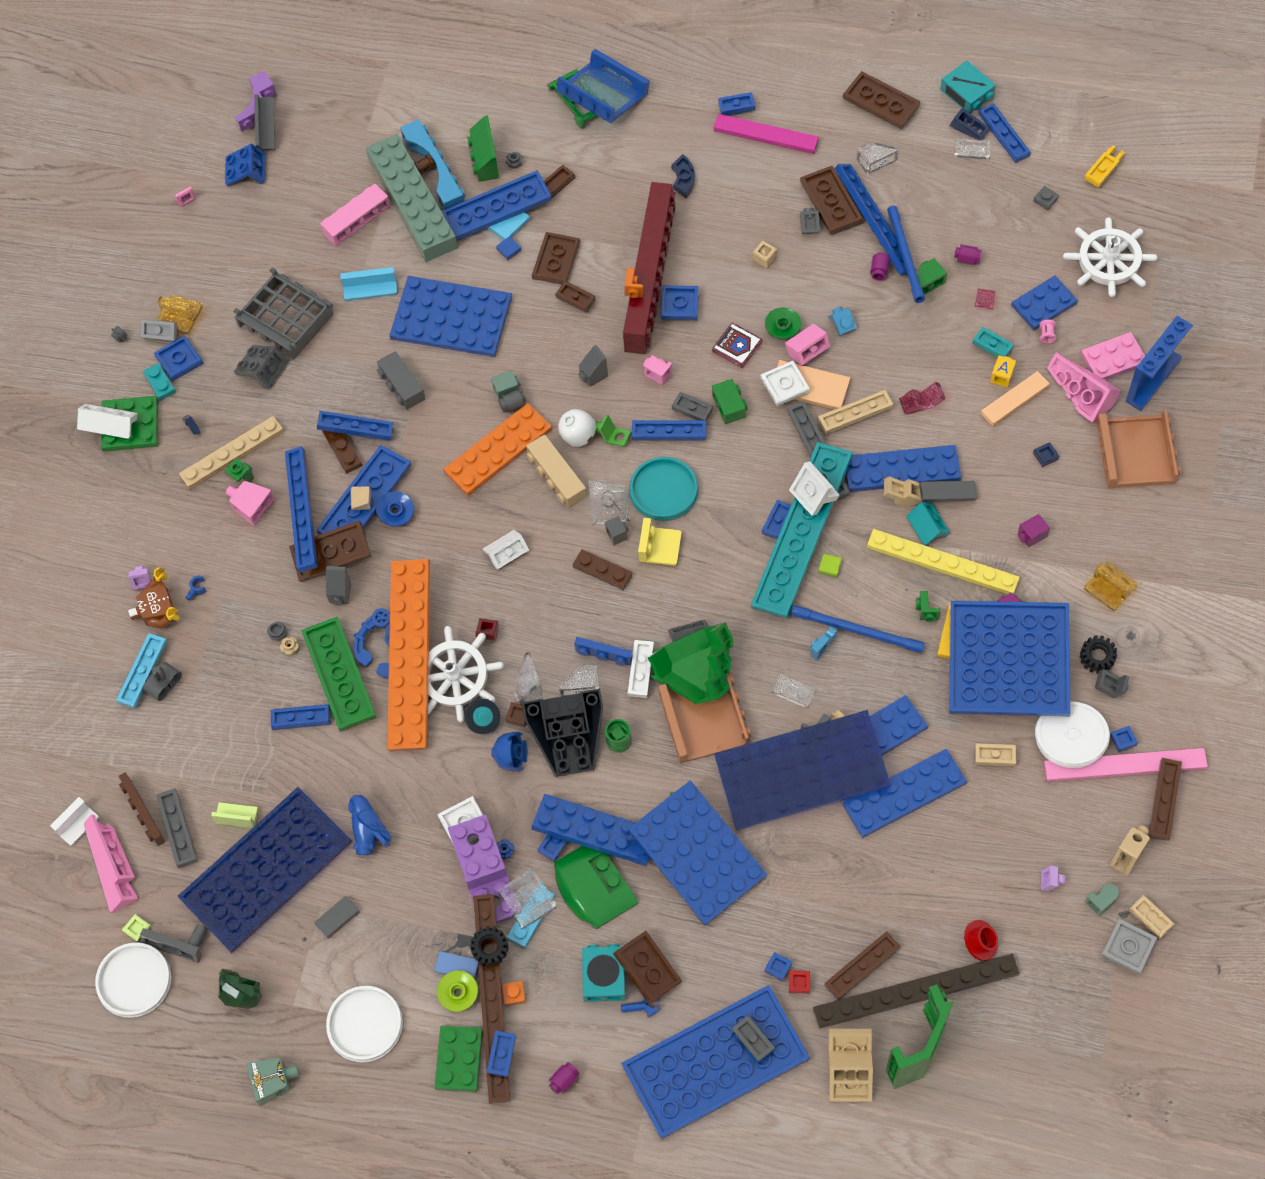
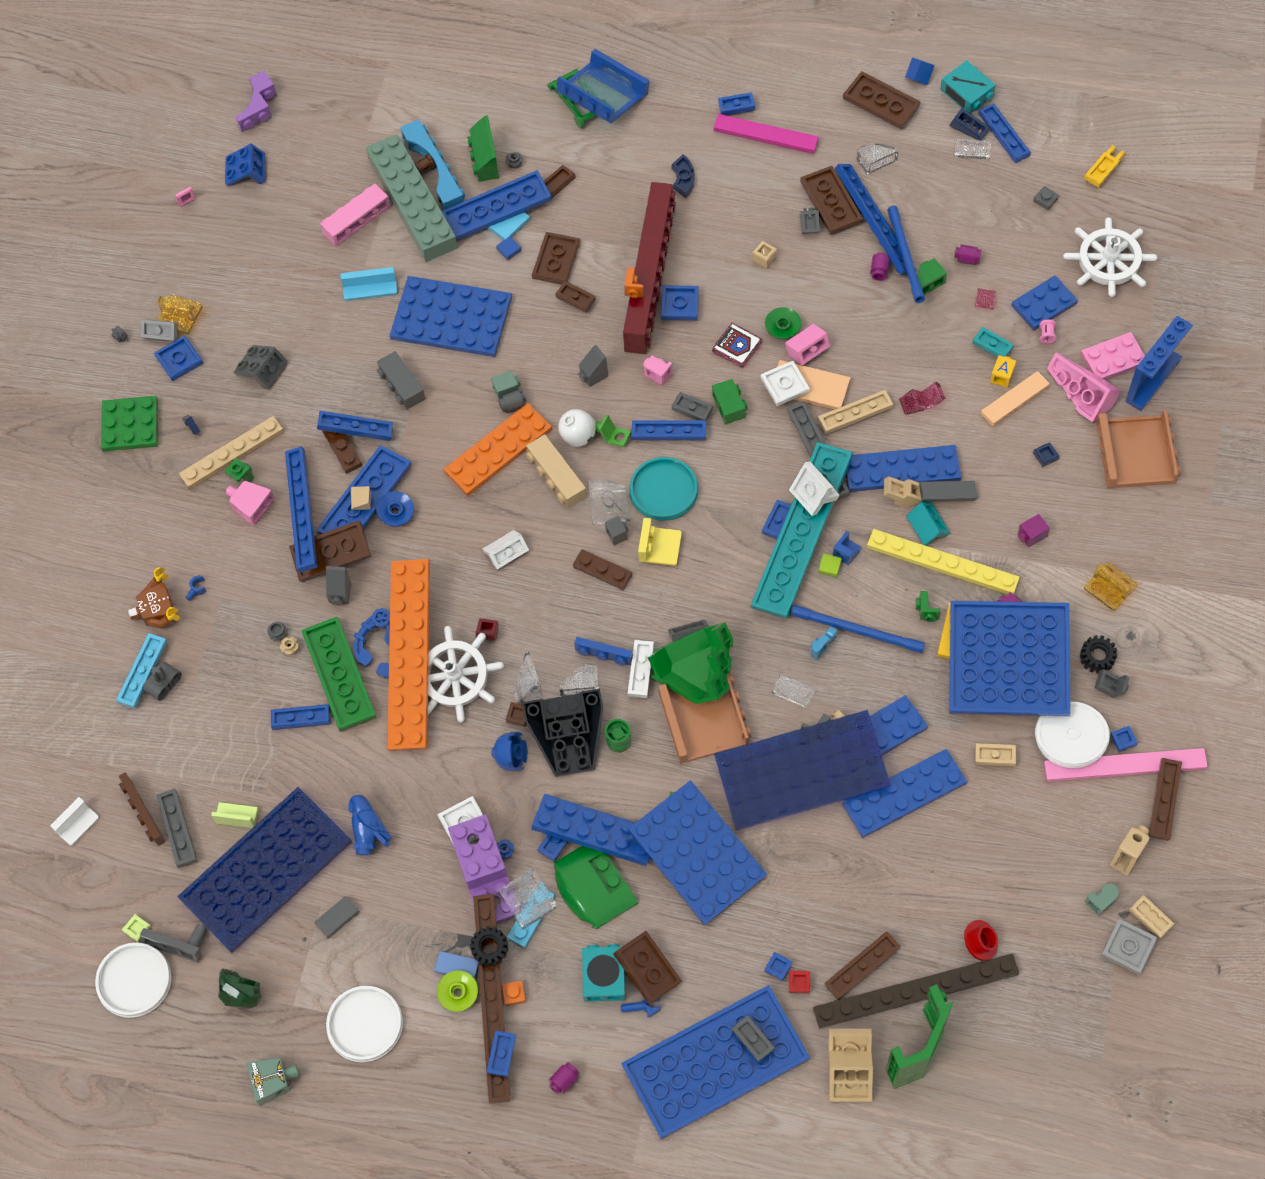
(105, 420): white panel -> none
(111, 864): bright pink wedge -> none
(139, 577): lavender tile -> none
(159, 381): teal plate -> none
(264, 122): dark grey panel -> none
(267, 331): dark grey window -> none
(458, 1058): green plate -> none
(482, 716): black wheel -> none
(842, 320): dark azure bracket -> none
(846, 549): none -> blue panel
(919, 71): none -> blue panel
(1051, 879): lavender tile -> none

